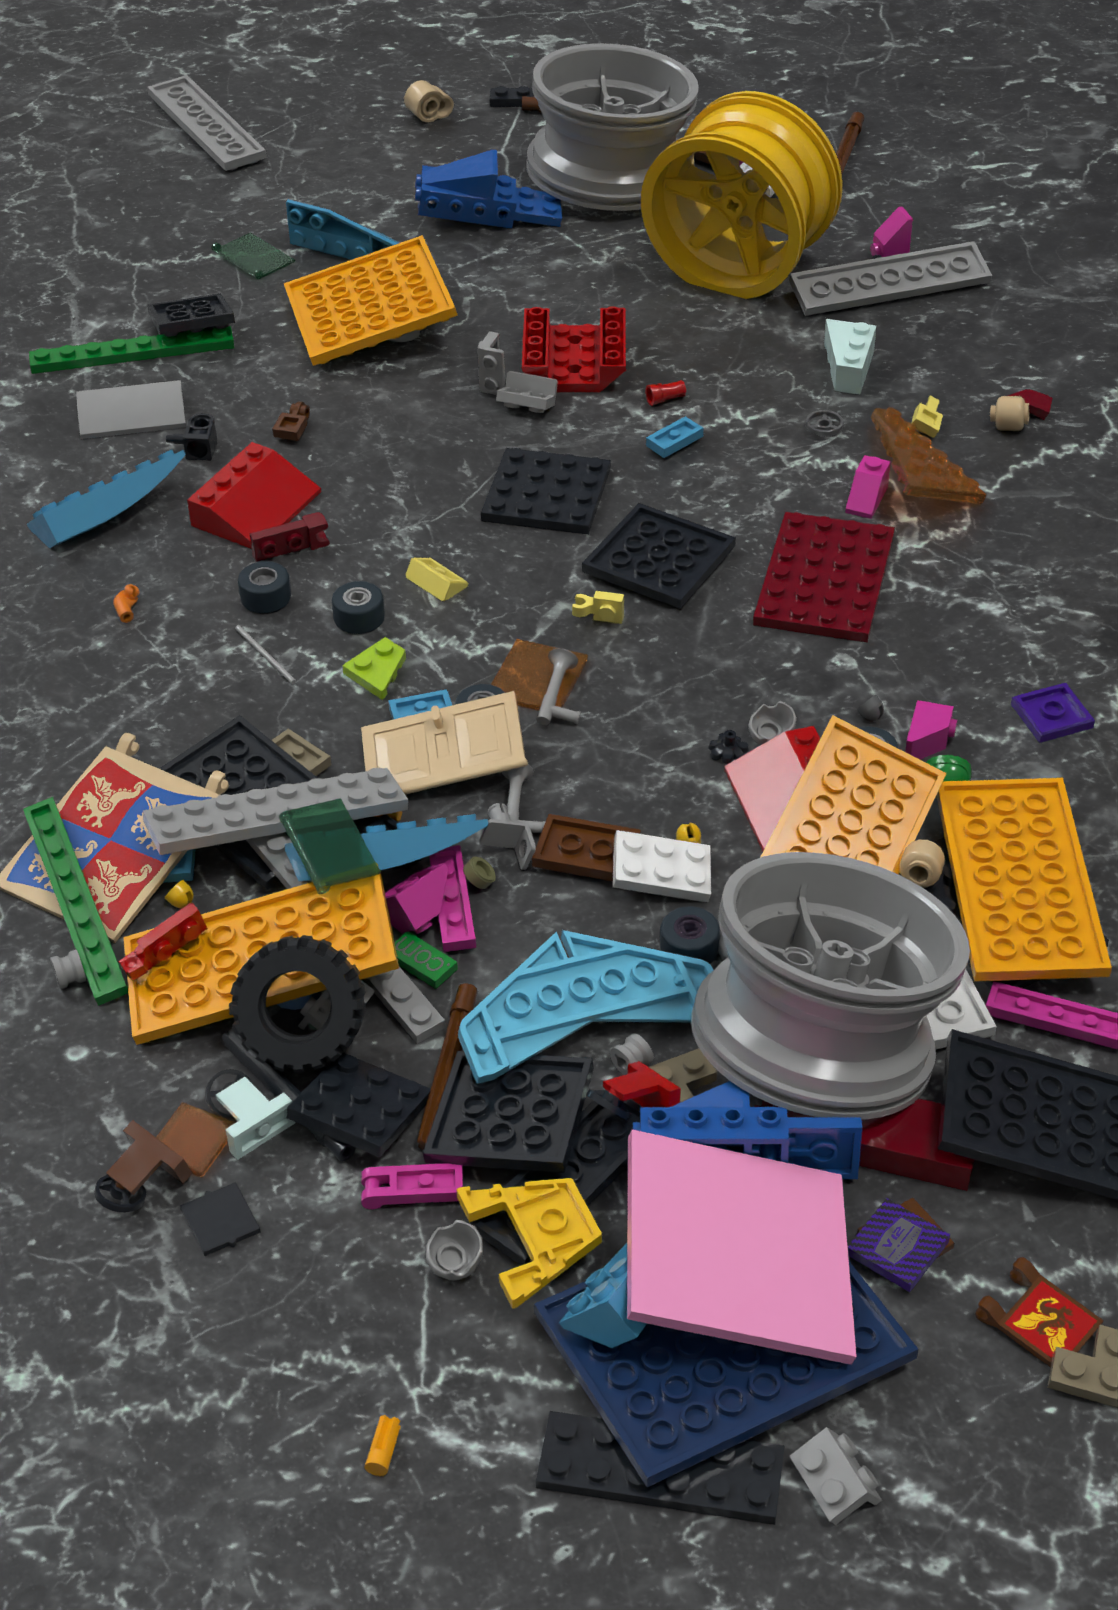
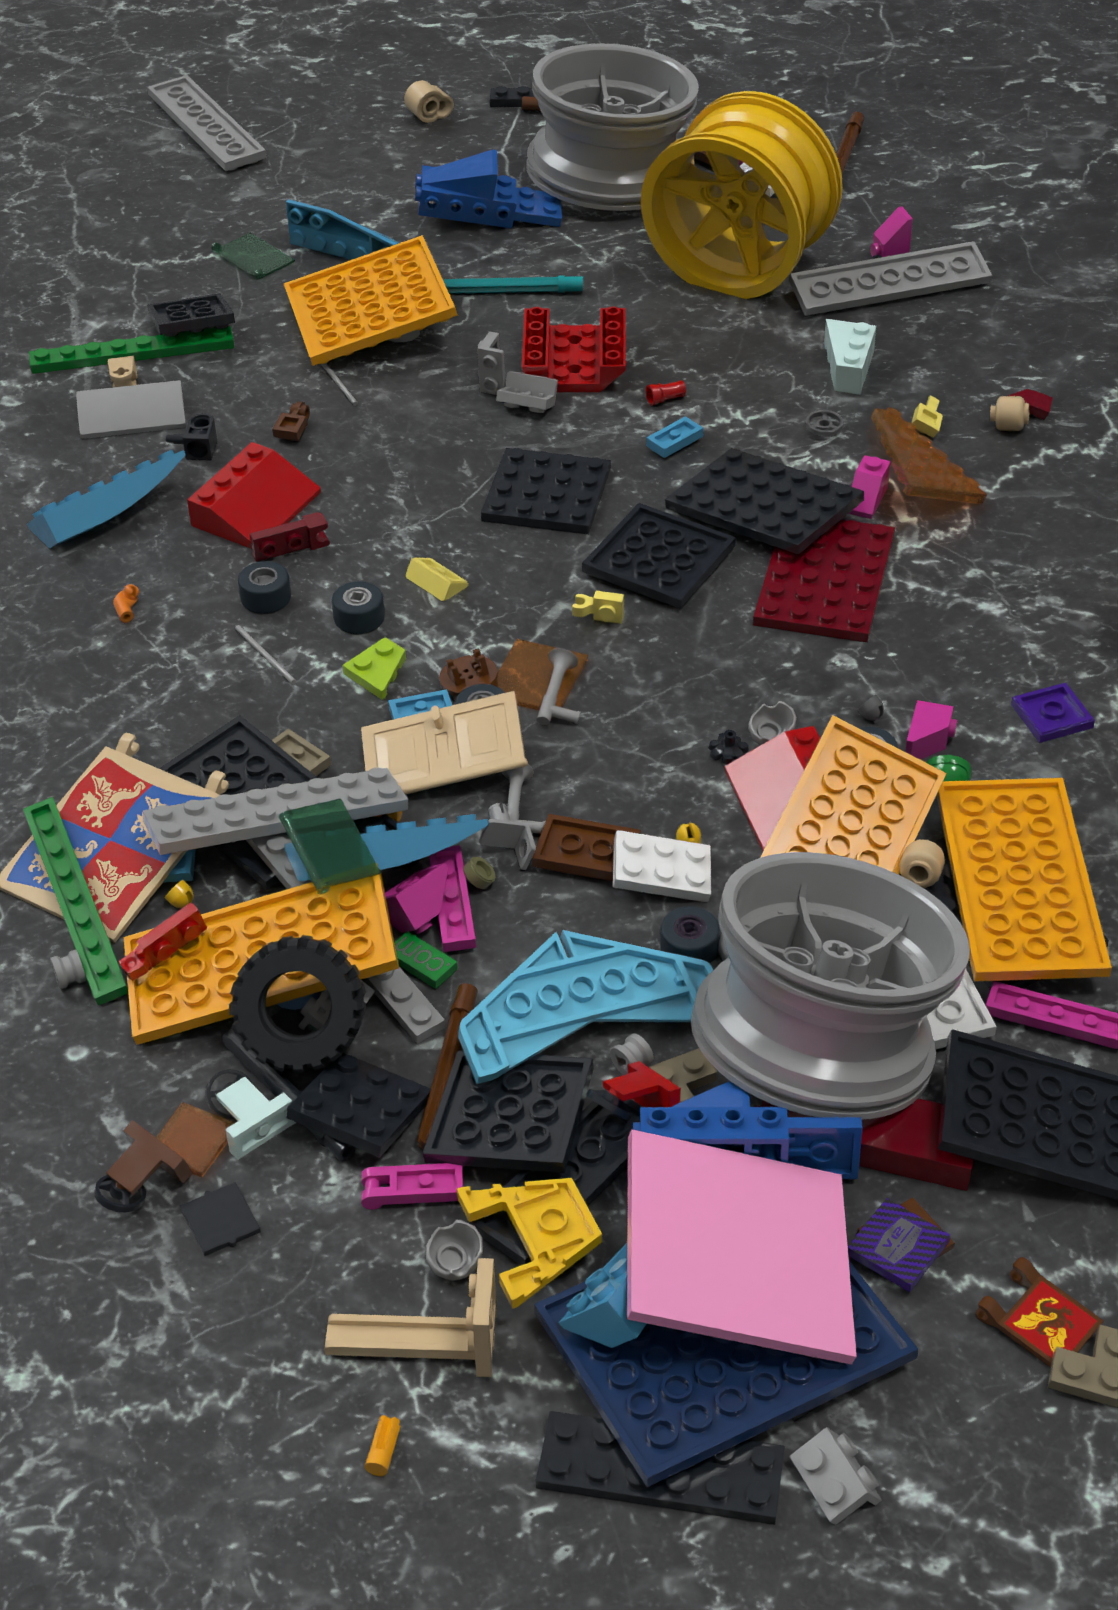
(122, 371): none -> tan piece
(340, 384): none -> light grey axle
(424, 1336): none -> tan bracket
(467, 671): none -> reddish brown plate
(508, 285): none -> teal axle
(765, 500): none -> black plate

